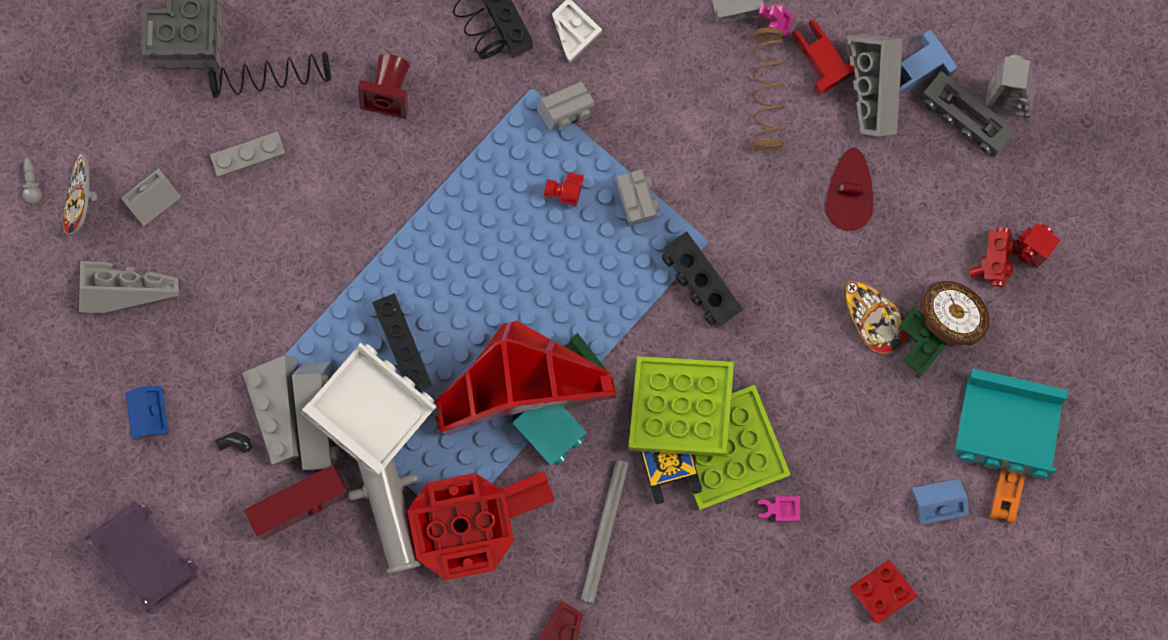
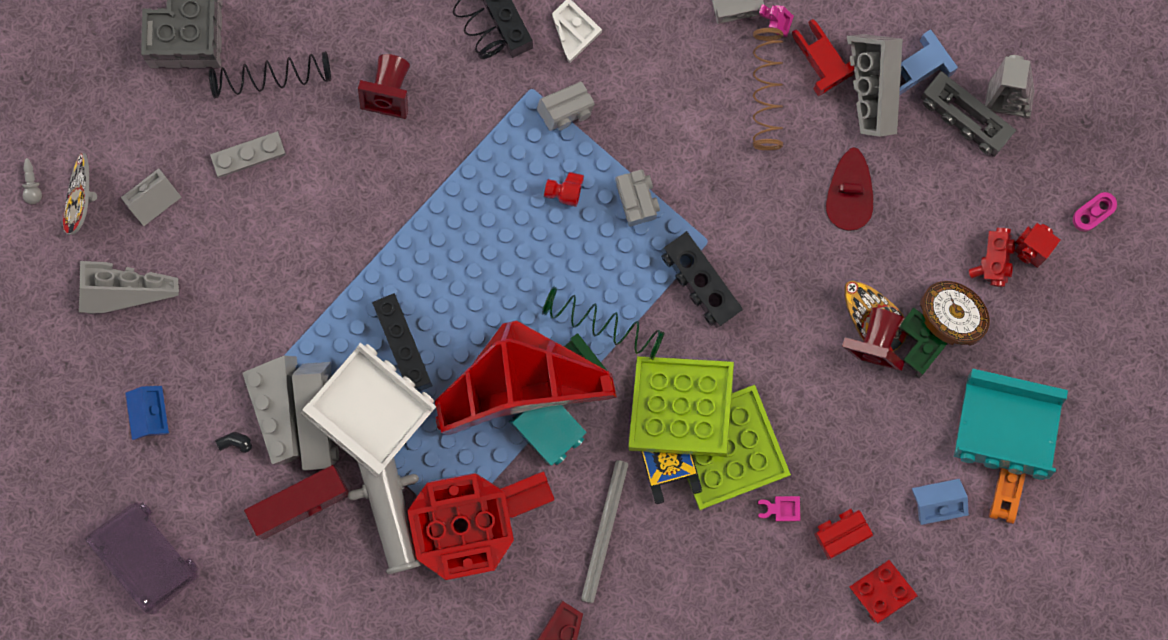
(549, 305): none -> dark green piece
(843, 534): none -> red brick
(878, 340): none -> dark red plant
(1094, 212): none -> dark pink plate

